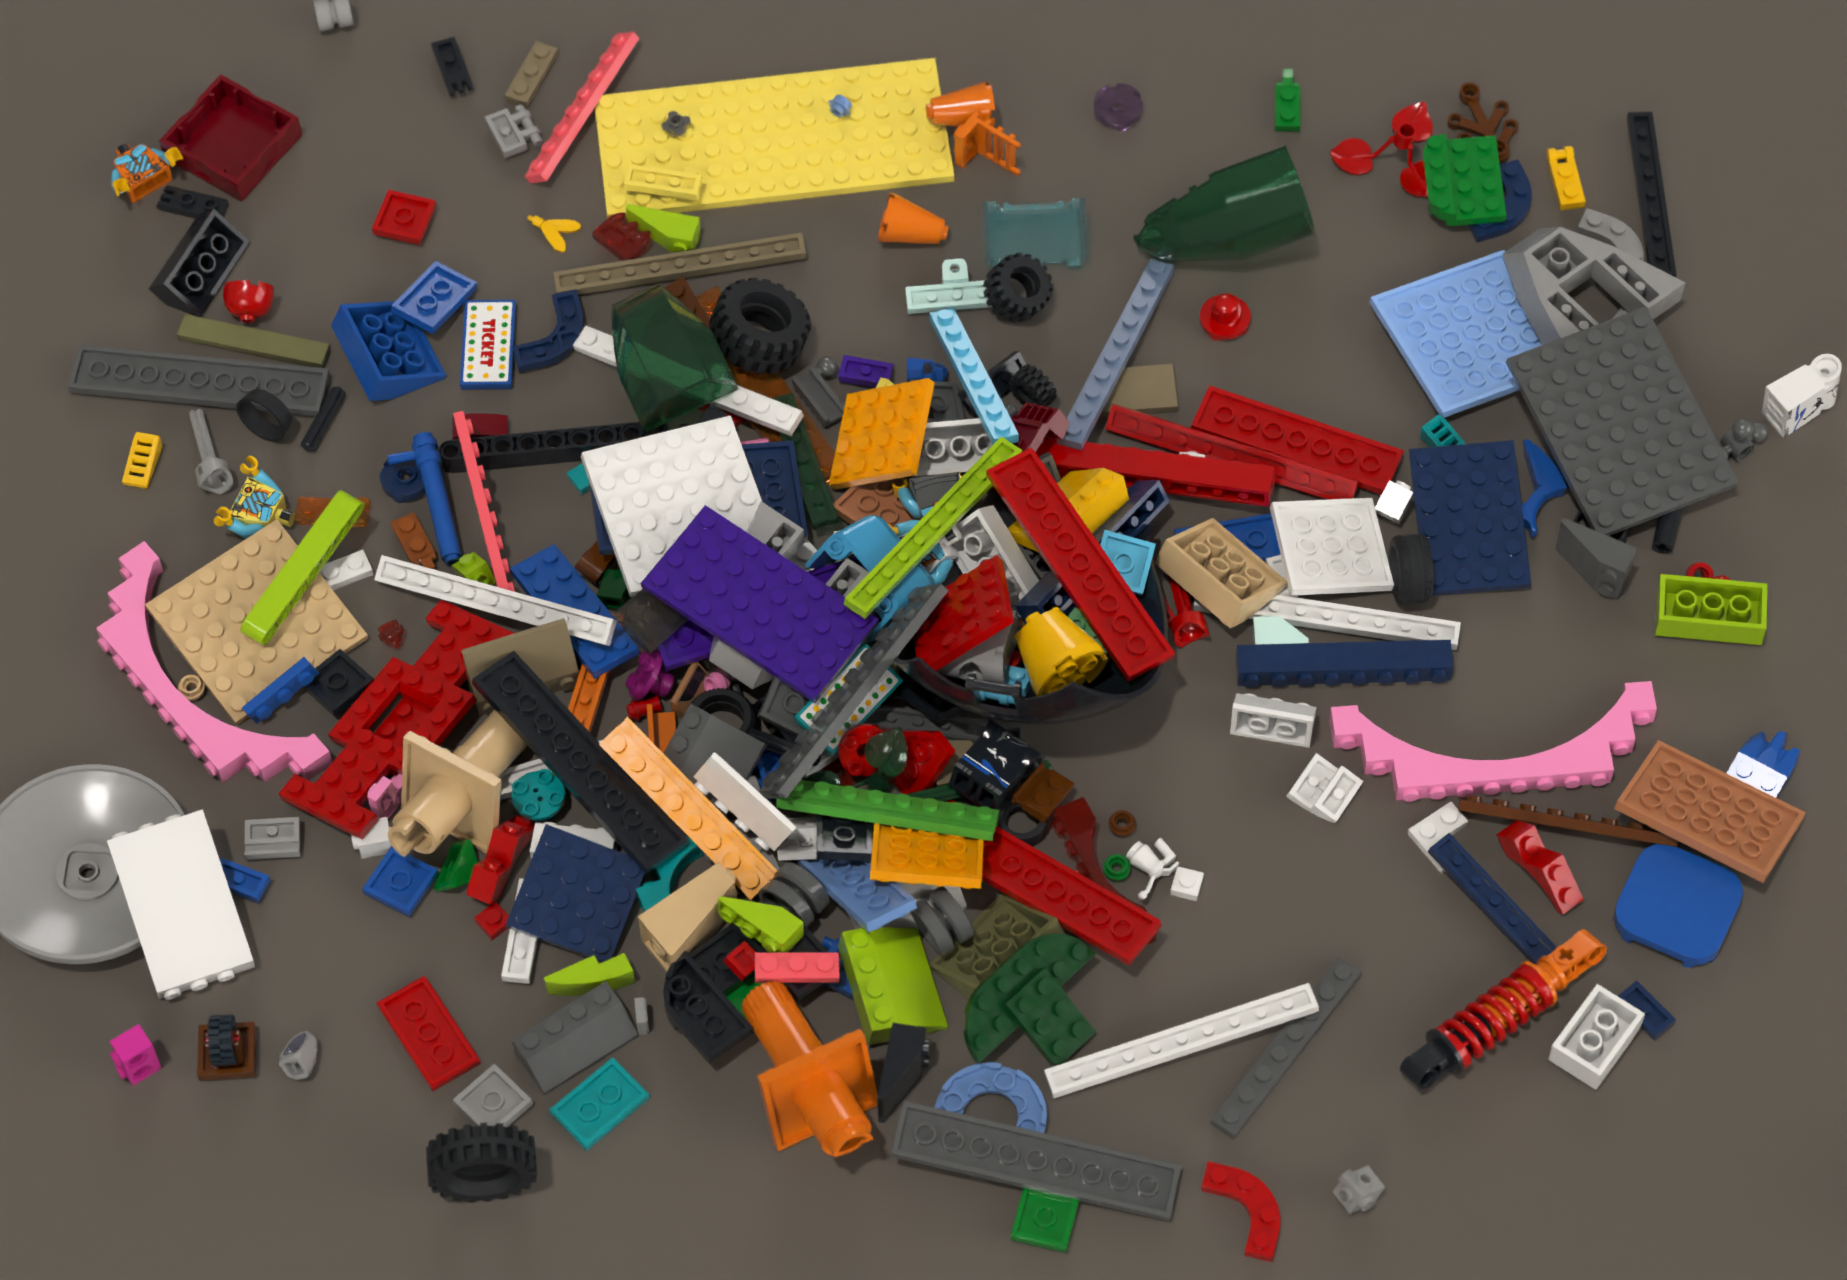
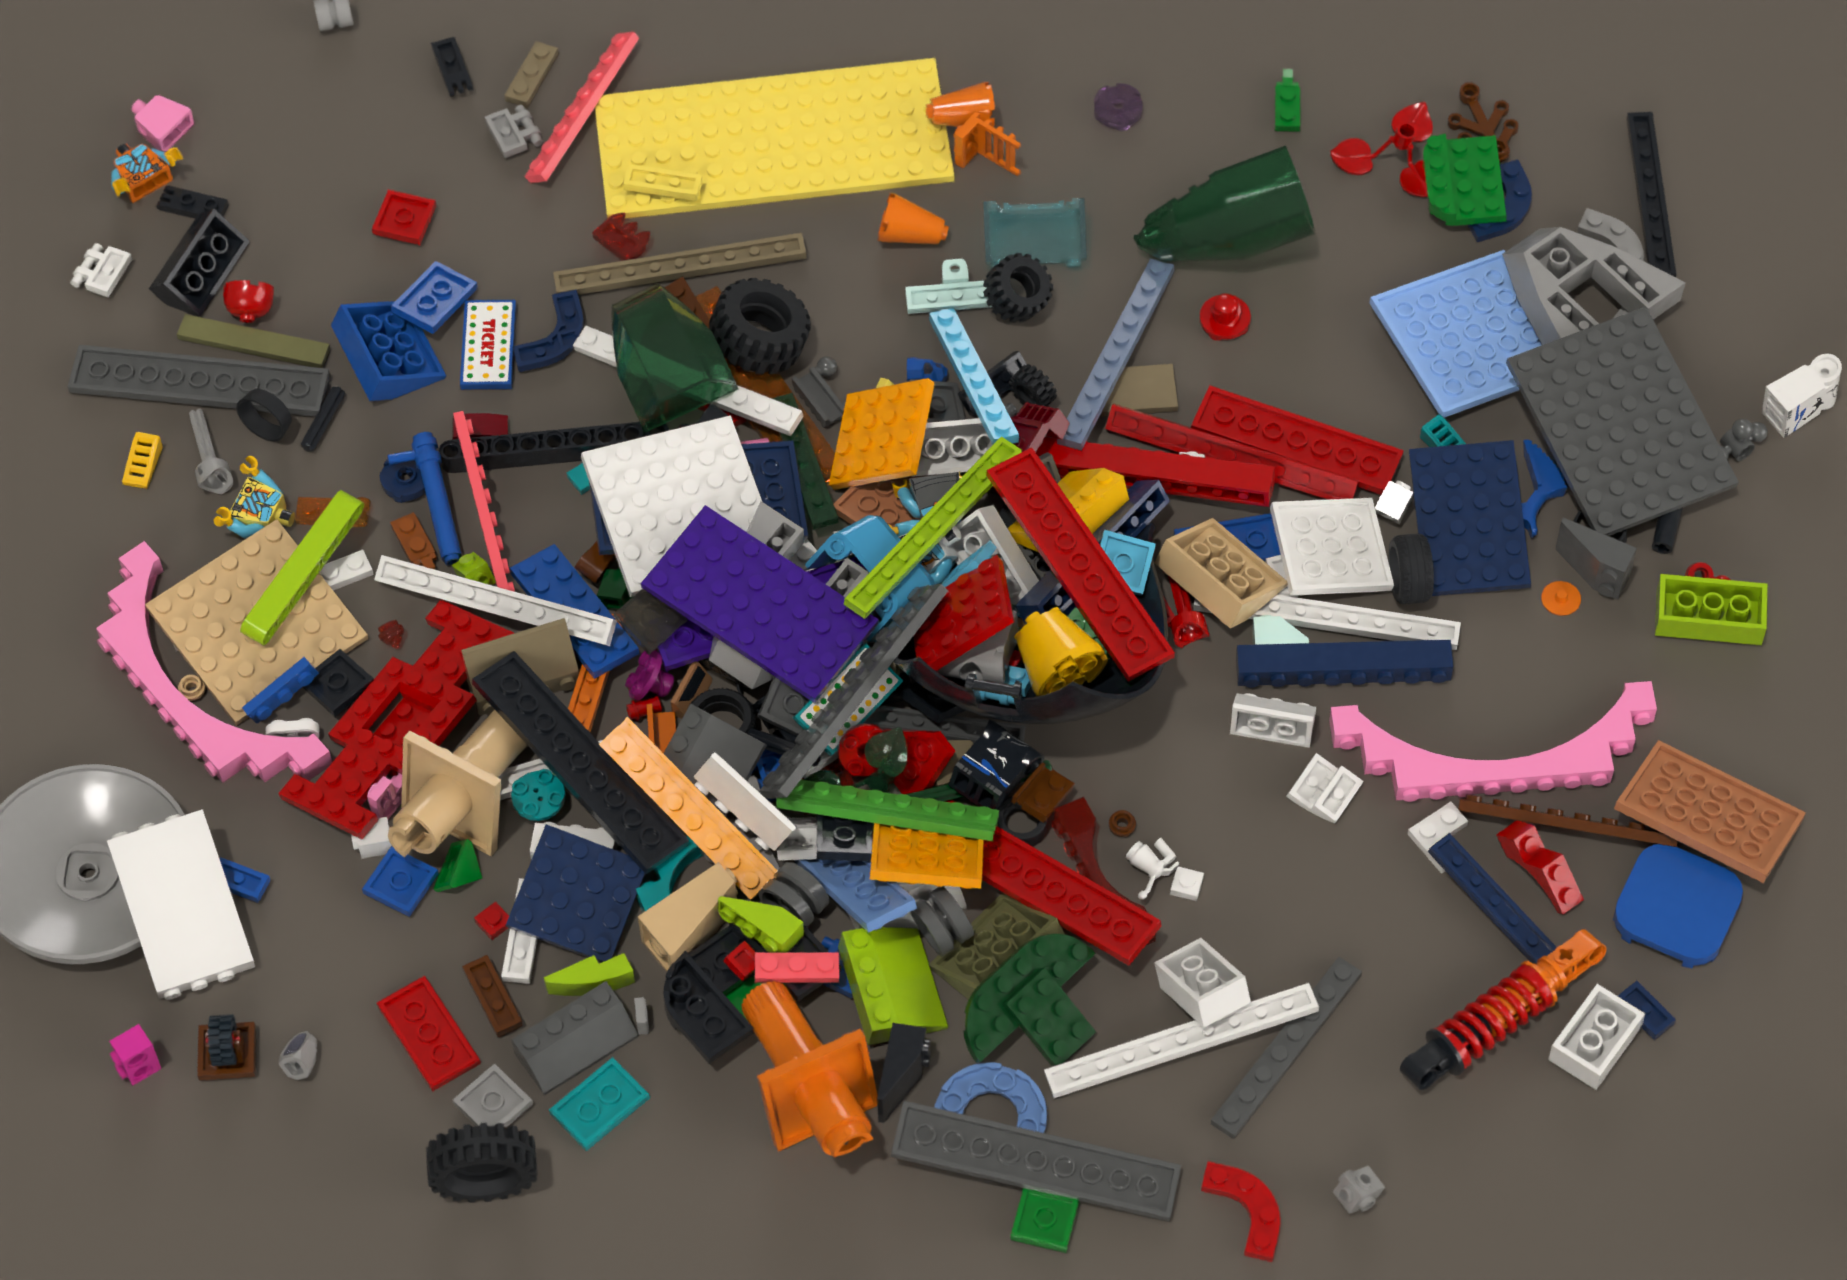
(107, 272): none -> white plate
(162, 121): none -> bright pink torso
(232, 137): dark red tile -> none
(272, 838): light grey plate -> none
(299, 728): none -> white plate
(492, 996): none -> reddish brown plate
(503, 851): red arch -> none
(552, 228): yellow piece -> none
(669, 229): lime slope -> none
(676, 129): dark grey plate -> none
(716, 680): bright pink plate -> none
(840, 106): medium blue plate -> none
(864, 371): dark purple plate -> none
(971, 562): none -> medium azure plate
(1116, 861): green plate -> none
(1202, 982): none -> white brick
(1561, 598): none -> orange piece
(1565, 178): yellow plate -> none
(1765, 763): blue plate -> none

